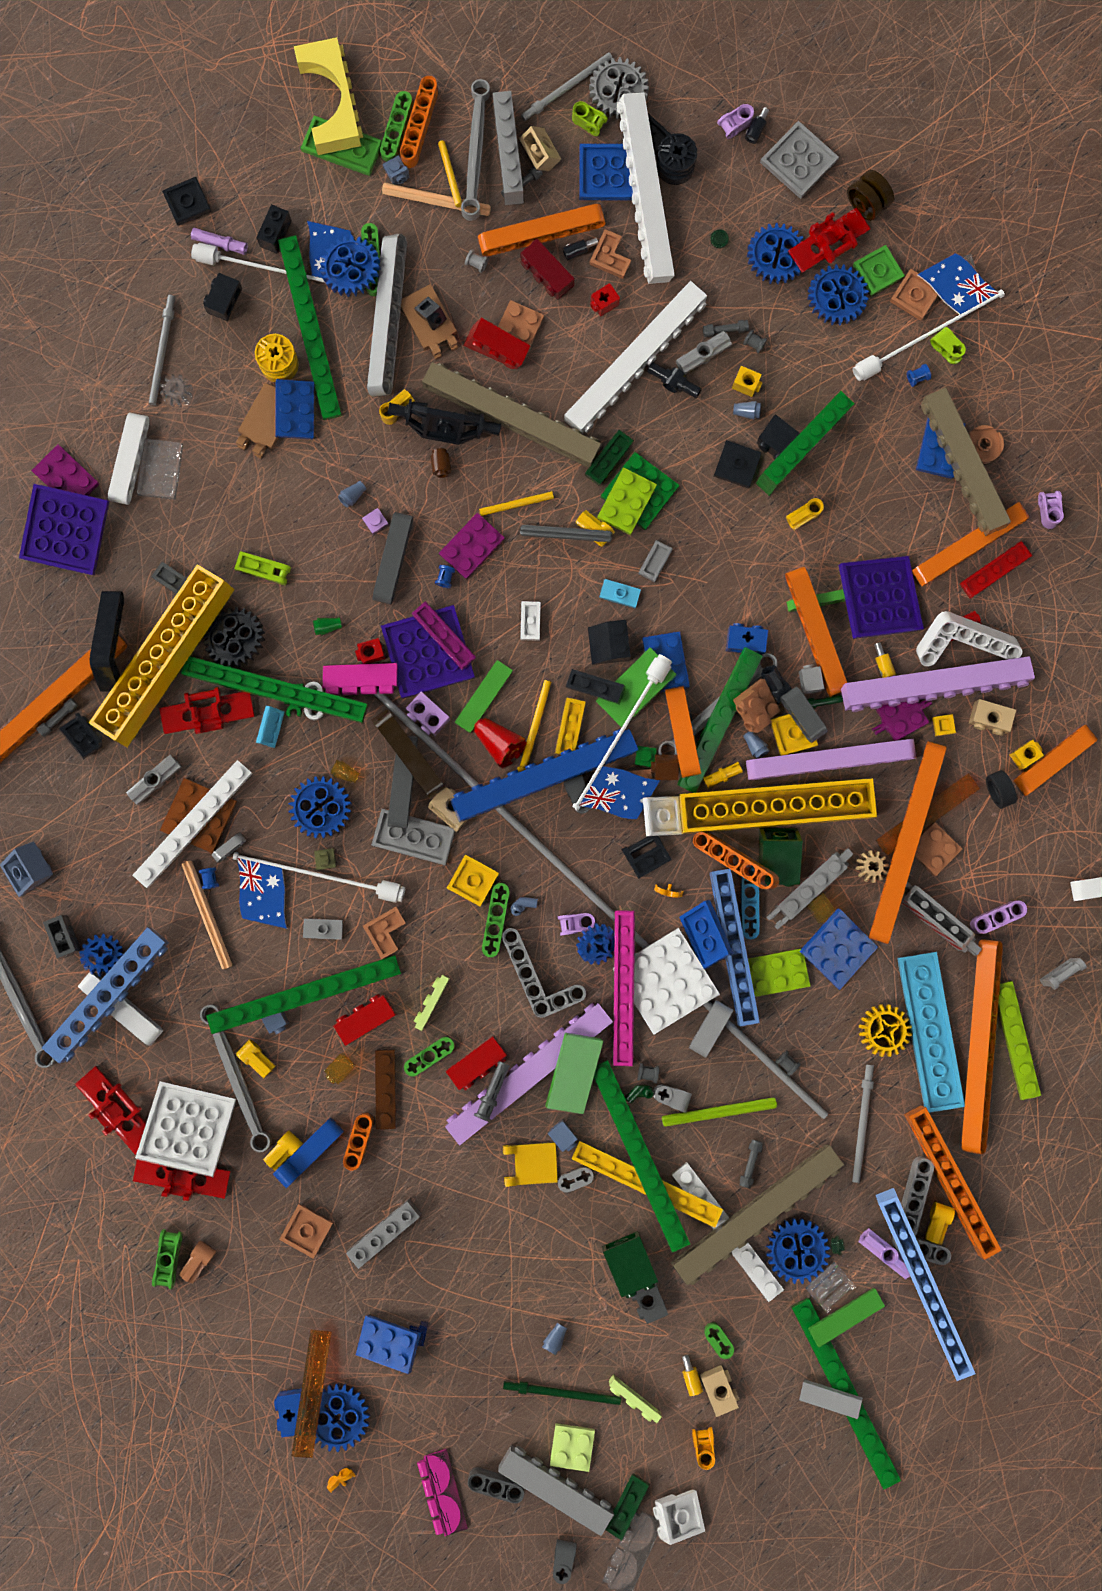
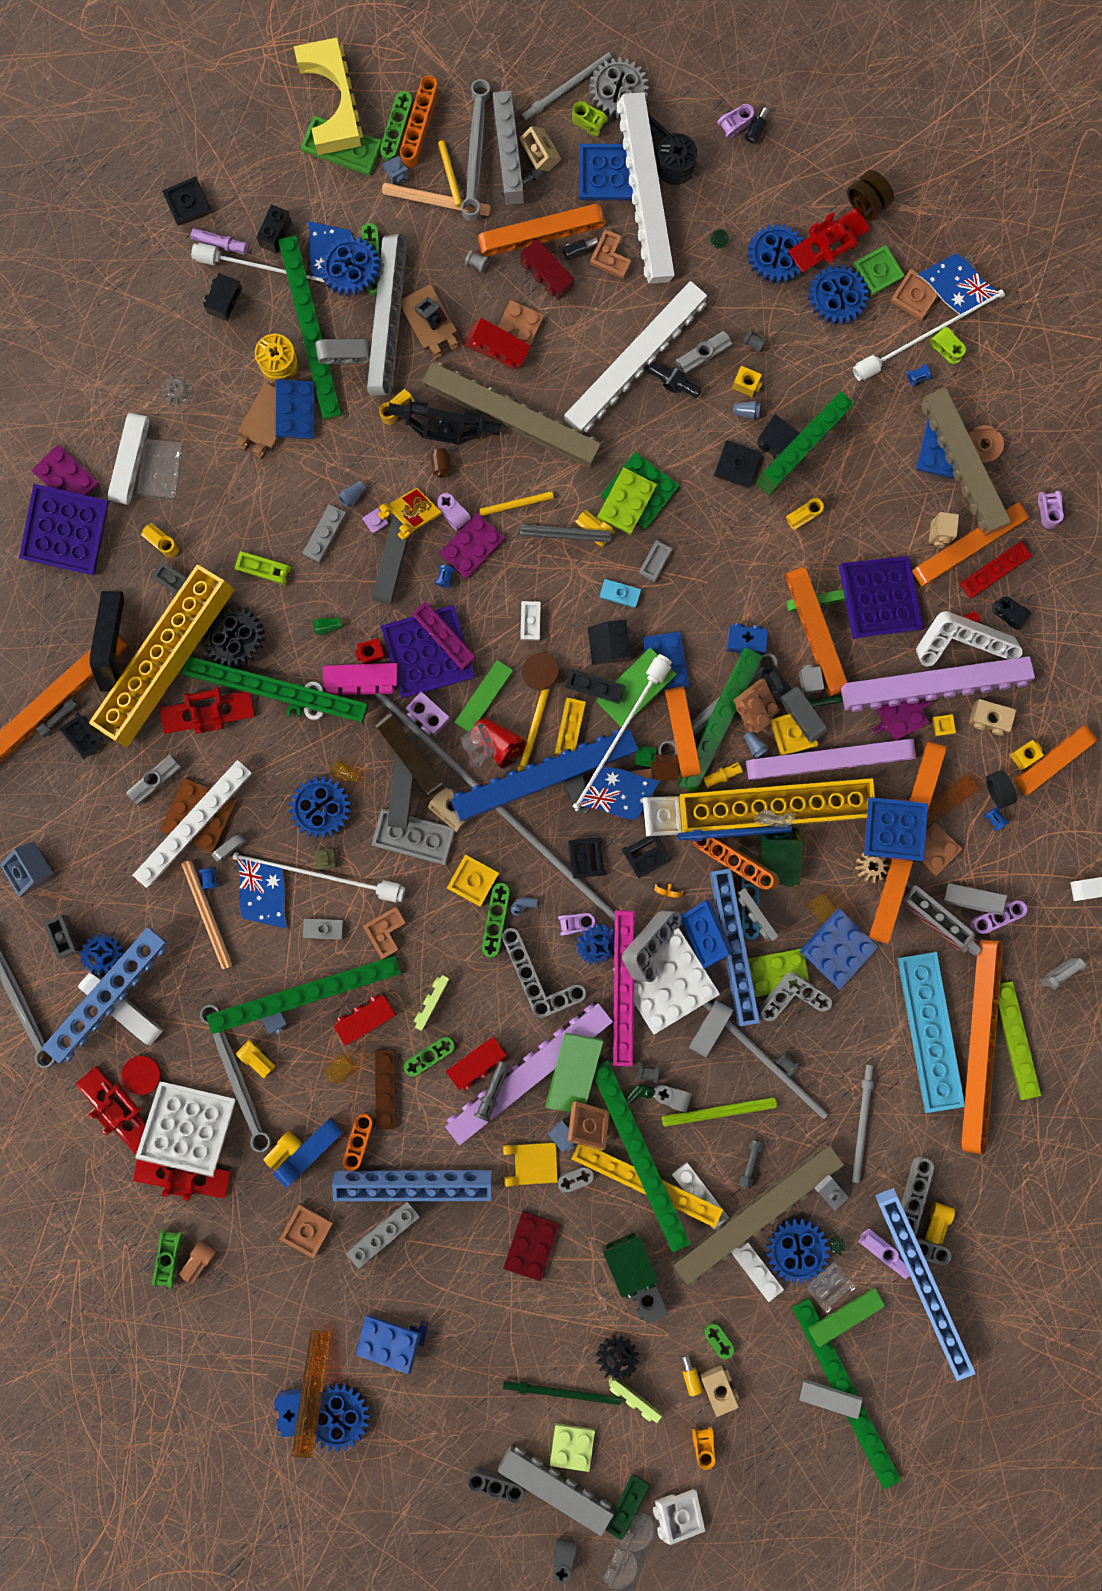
(141, 1075): none -> red tile
(160, 540): none -> yellow piece
(168, 315): light grey bar -> none
(270, 726): medium azure plate -> none
(324, 533): none -> light grey plate
(343, 351): none -> light grey beam
(344, 1475): light orange piece -> none
(412, 510): none -> yellow flag
(413, 1185): none -> medium blue brick
(446, 1497): dark pink windscreen -> none
(455, 513): none -> lavender piece
(473, 741): none -> clear plate
(531, 1246): none -> dark red plate
(540, 671): none -> reddish brown tile
(554, 1340): sand blue cone -> none
(580, 858): none -> black plate
(588, 1126): none -> nougat plate
(605, 293): red brick -> none
(609, 457): dark green plate -> none
(625, 1355): none -> black gear
(647, 944): none -> light grey beam
(699, 835): none -> blue bar
(741, 326): dark grey bar -> none
(756, 915): none -> light grey plate
(768, 818): none -> clear plate
(790, 991): none -> light grey beam
(799, 159): light grey plate -> none
(811, 887): light grey hinge -> none
(831, 1192): none -> light grey plate
(884, 662): yellow piece -> none
(893, 1046): yellow gear -> none
(895, 829): none -> blue plate
(943, 529): none -> tan brick
(953, 1182): orange brick -> none
(975, 899): none -> light grey tile
(1002, 821): none -> blue bush
(1013, 613): none -> black piece

